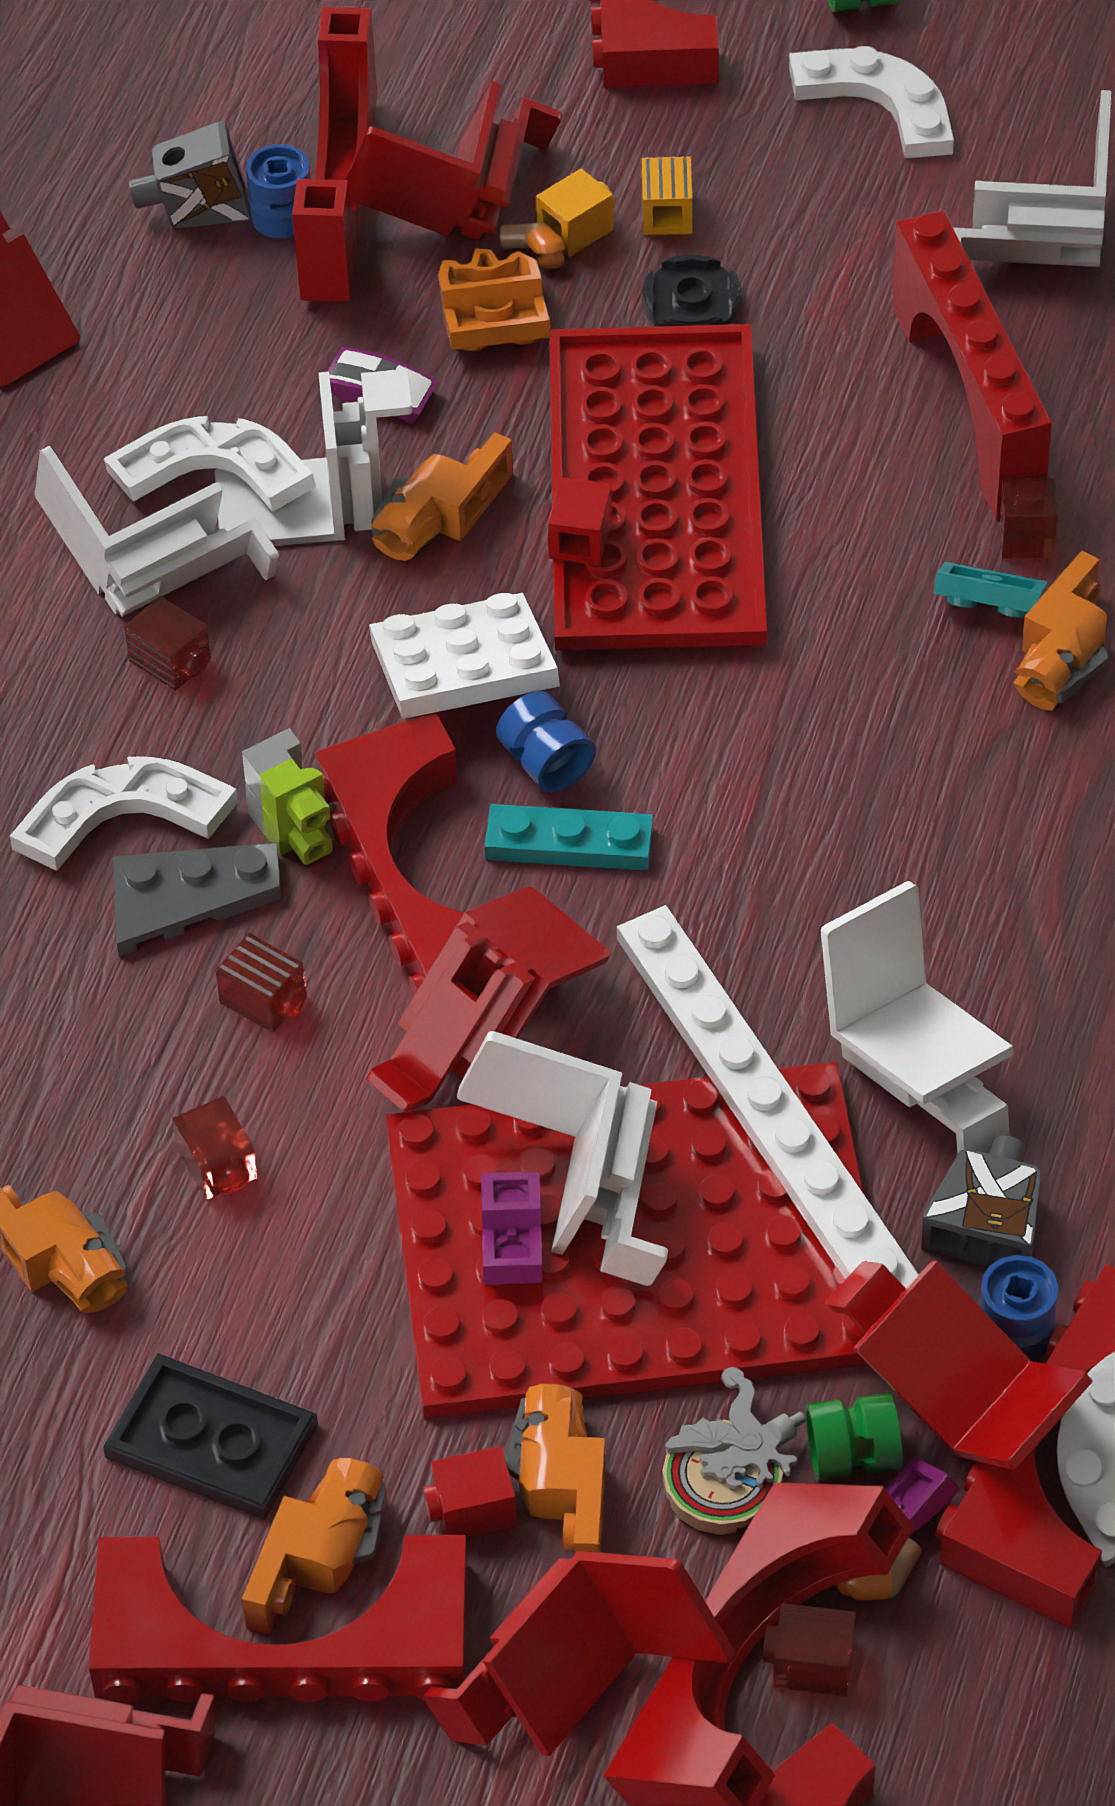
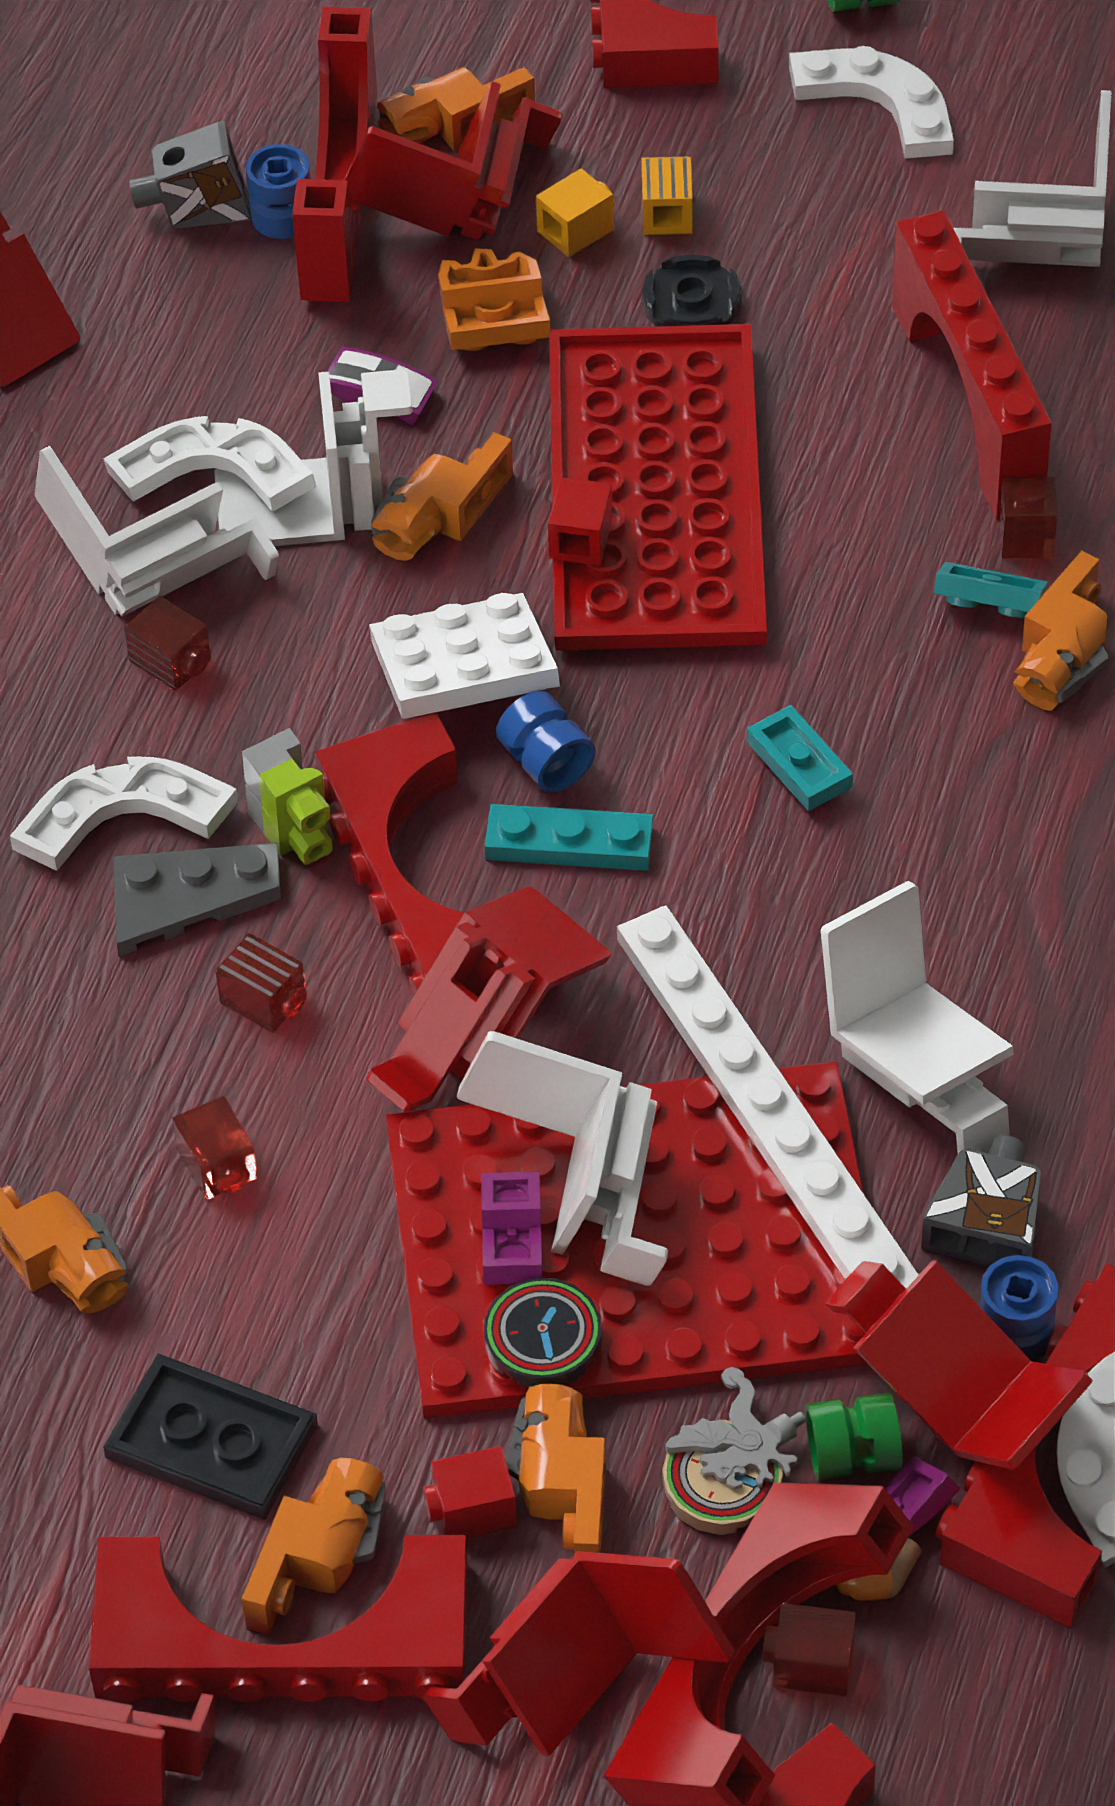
(449, 104): none -> orange plate
(538, 238): orange arm -> none
(542, 1332): none -> tile
(799, 757): none -> teal plate

